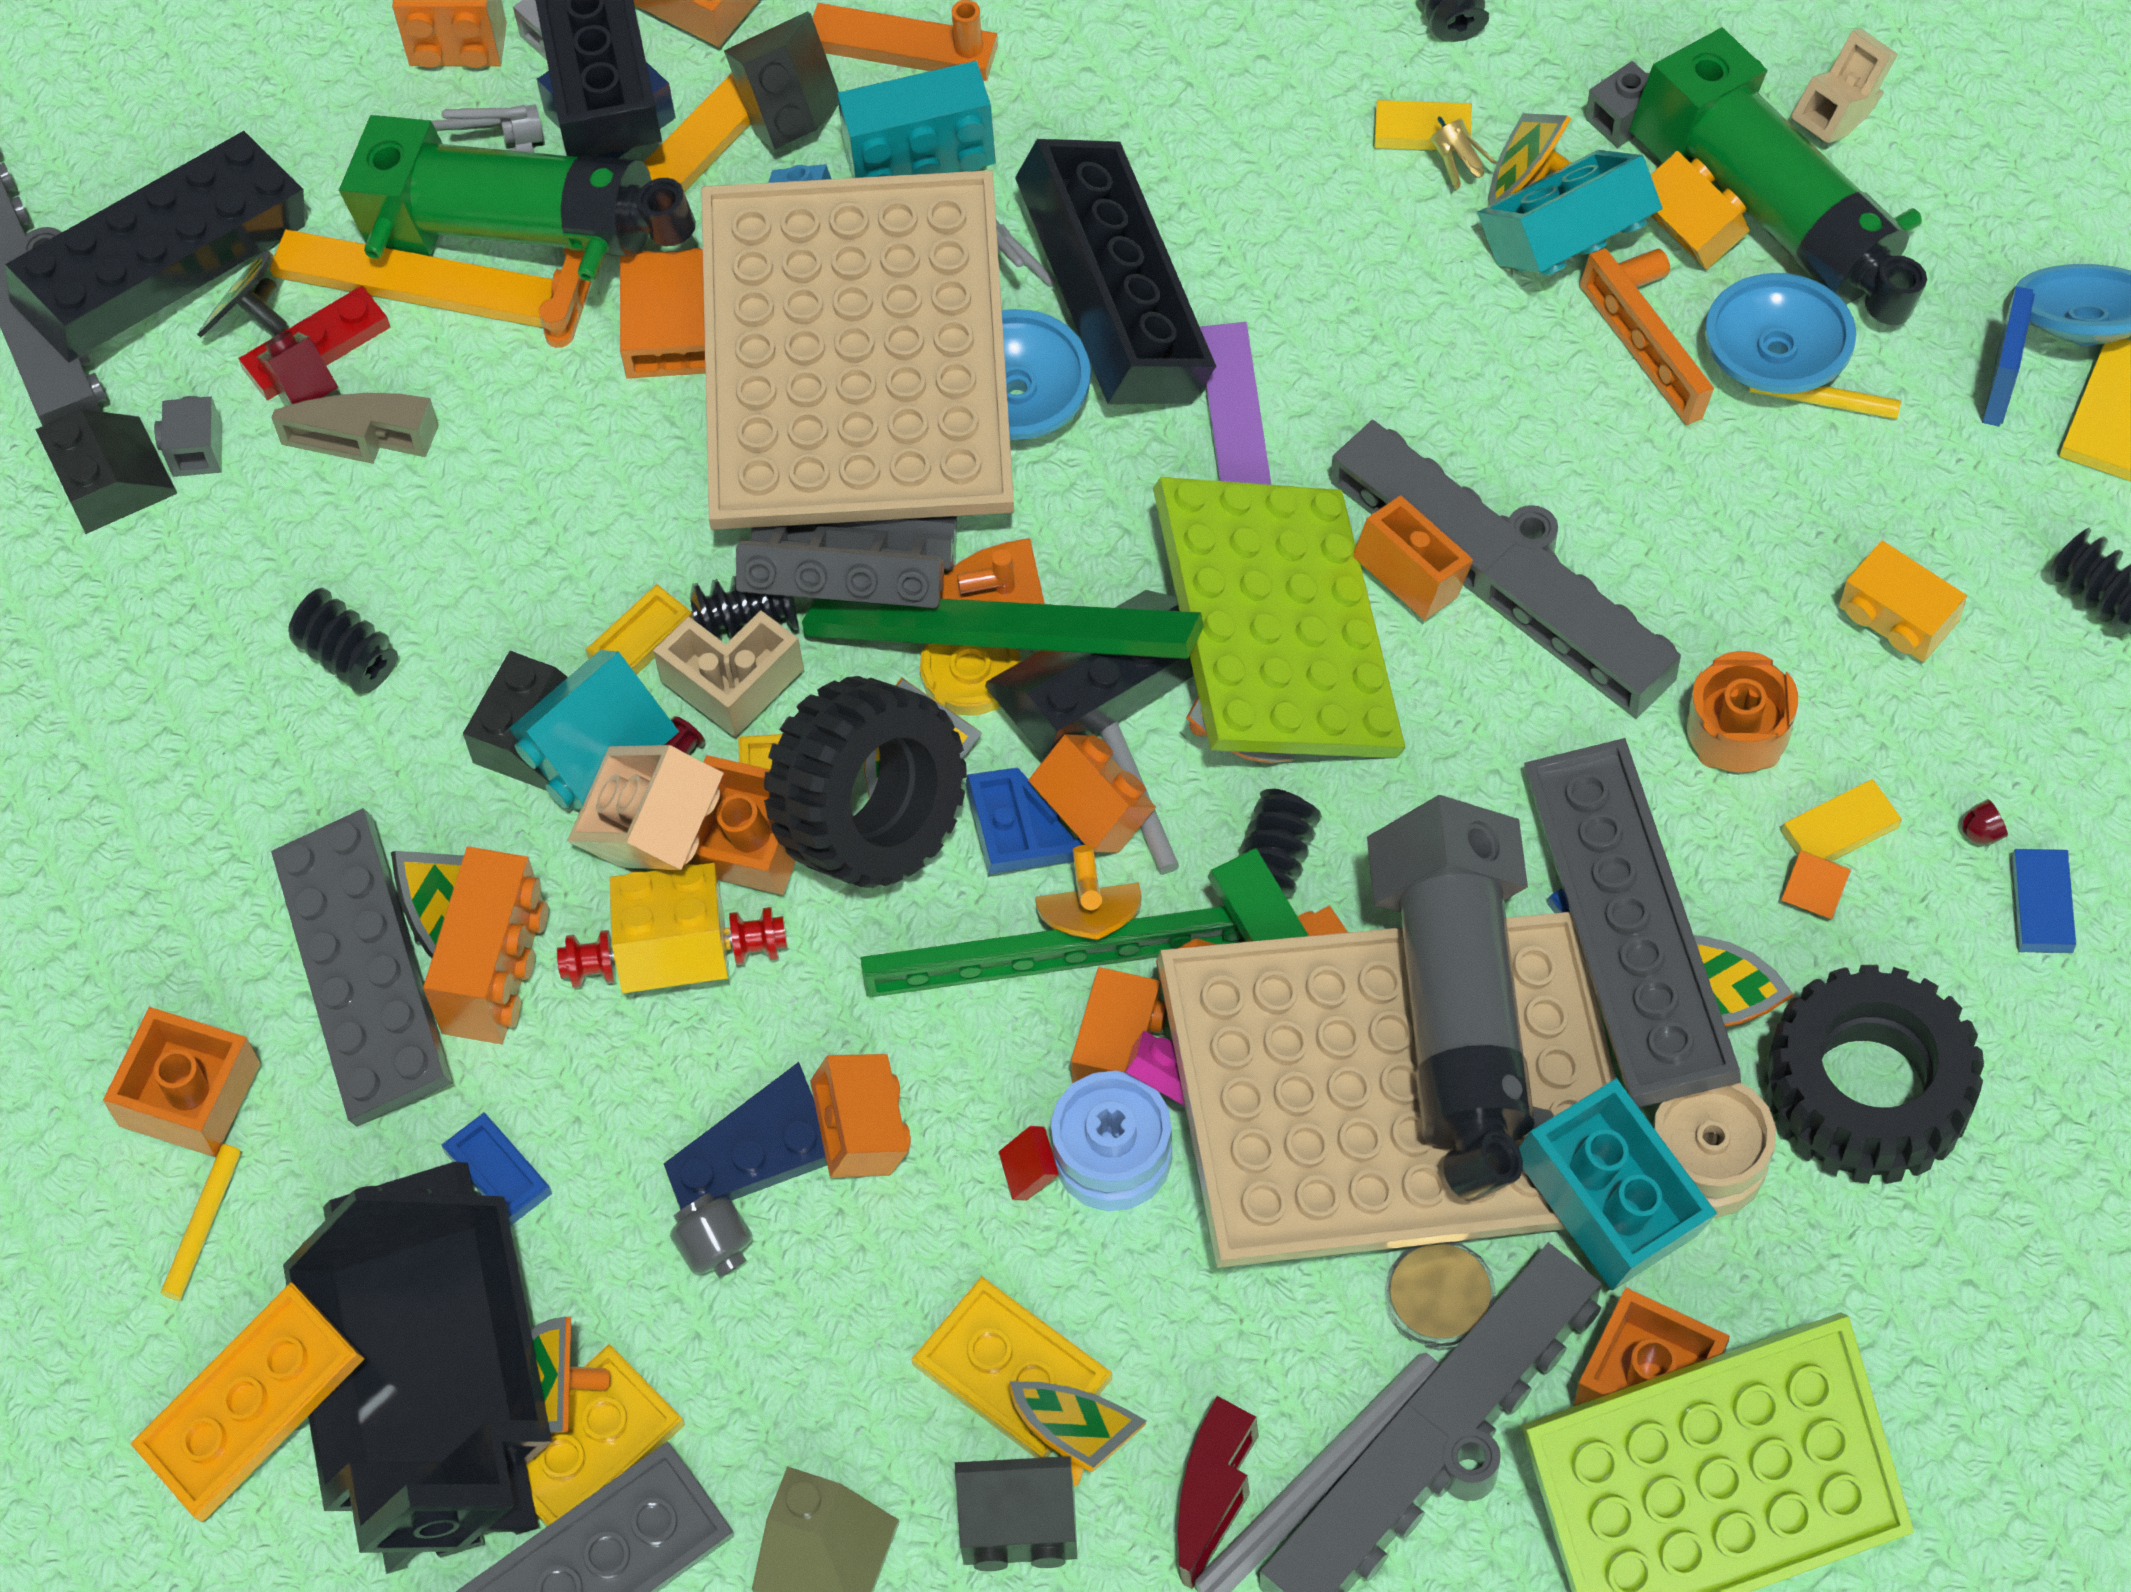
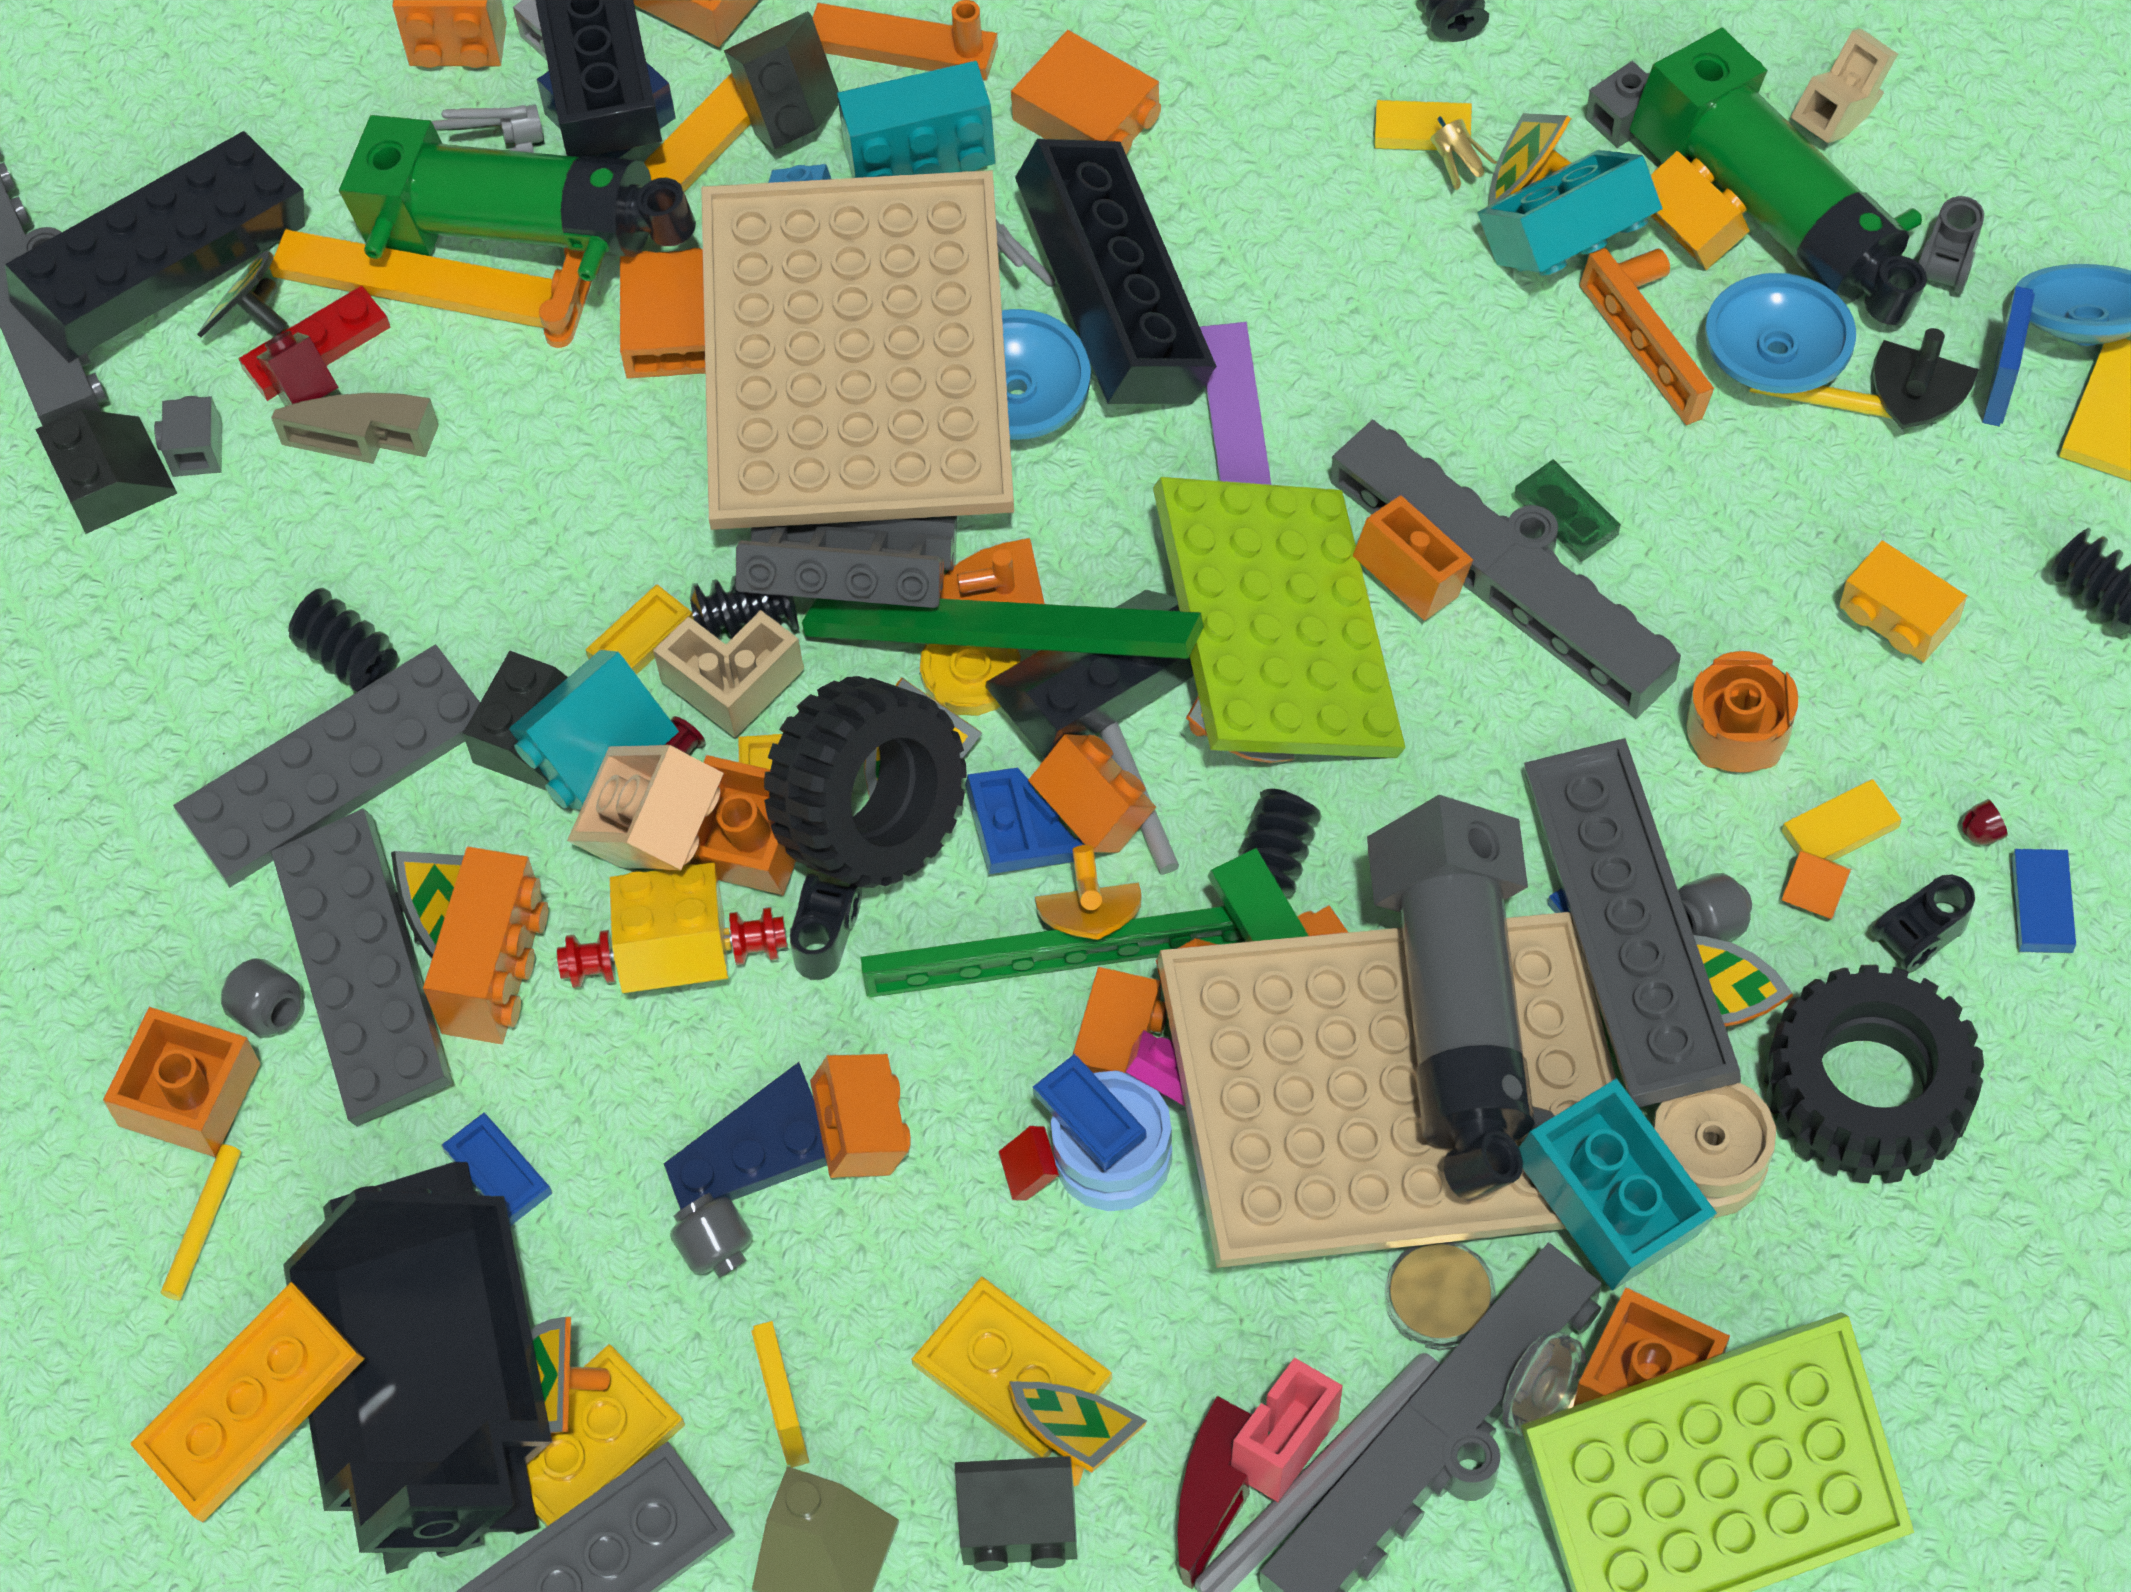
(261, 997): none -> dark grey head
(330, 765): none -> dark grey plate
(780, 1394): none -> yellow tile
(826, 917): none -> black piece
(1085, 95): none -> orange brick
(1089, 1112): none -> blue tile
(1299, 1417): none -> coral piece
(1543, 1380): none -> clear tile
(1581, 520): none -> clear green plate
(1717, 906): none -> dark grey head
(1919, 927): none -> black piece
(1920, 384): none -> pearl dark grey shield
(1951, 250): none -> dark grey piece

